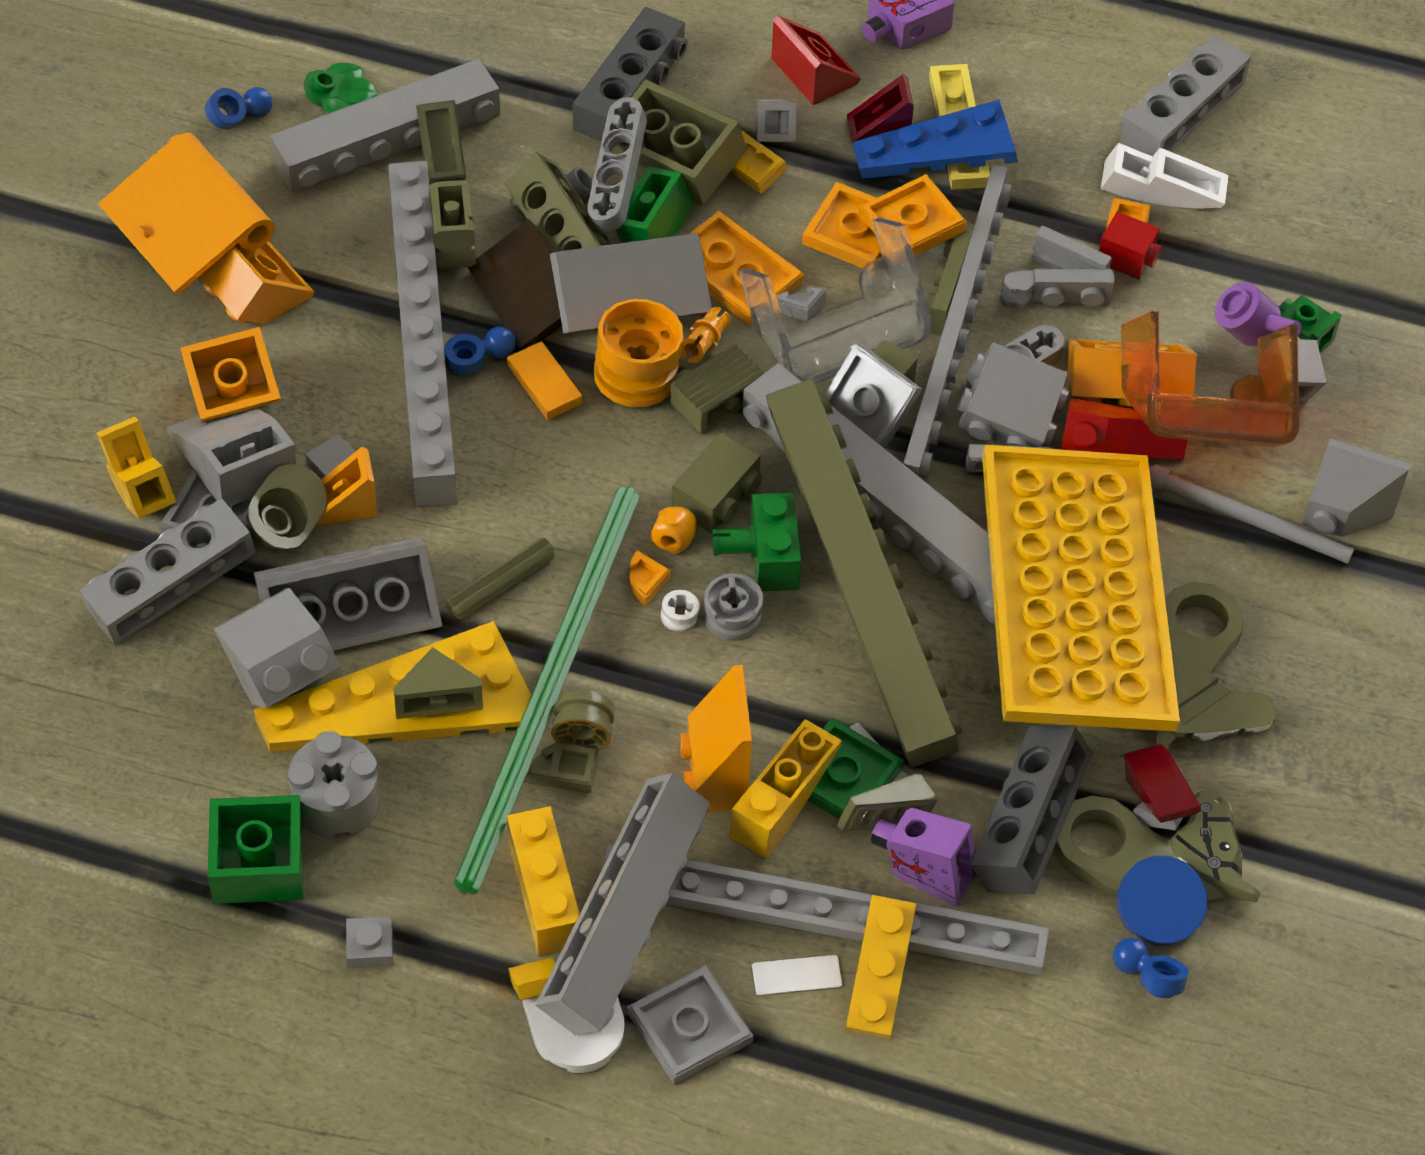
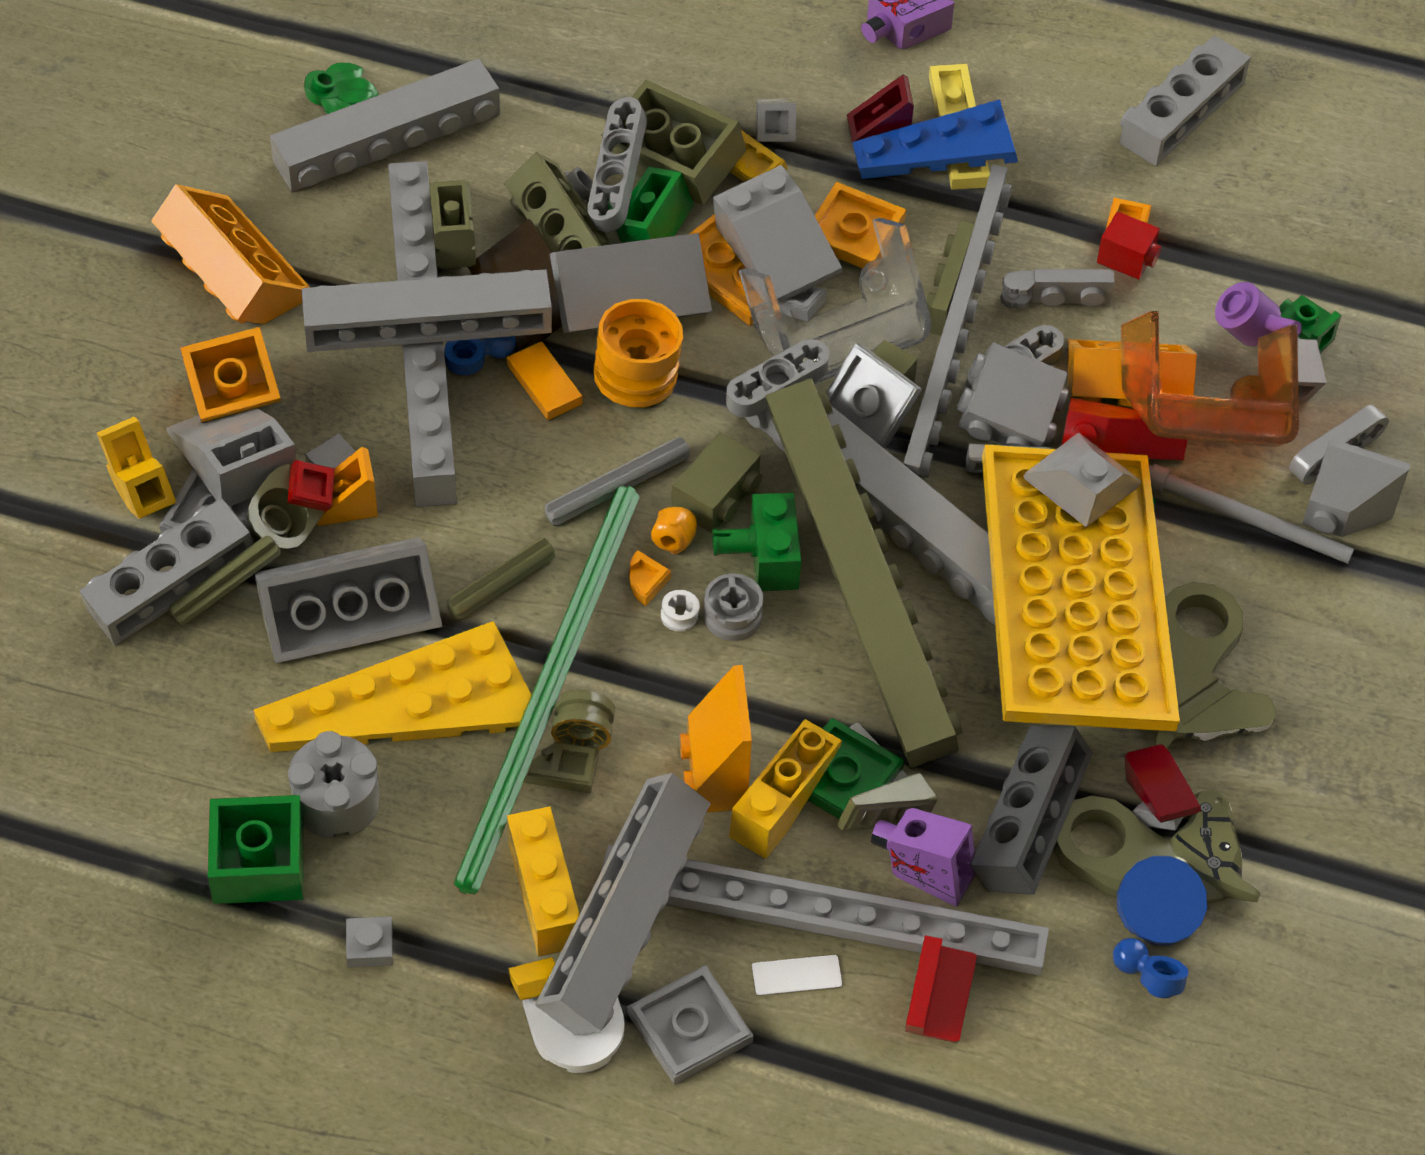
(185, 211): light orange door -> none
(225, 580): none -> olive axle
(255, 102): blue plate -> none
(276, 648): light grey slope -> none
(311, 485): none -> red tile
(427, 310): none -> light grey brick
(437, 687): olive slope -> none
(441, 140): olive tile -> none
(626, 475): none -> light grey axle
(641, 54): dark grey brick -> none
(705, 334): light orange pin -> none
(714, 388): olive brick -> none
(776, 233): none -> light grey slope
(784, 362): none -> light grey beam
(810, 61): red slope -> none
(881, 967): yellow plate -> none
(923, 209): light orange tile -> none
(940, 991): none -> red panel
(1062, 252): light grey tile -> none
(1082, 479): none -> light grey slope
(1163, 179): white slope -> none
(1356, 430): none -> light grey beam

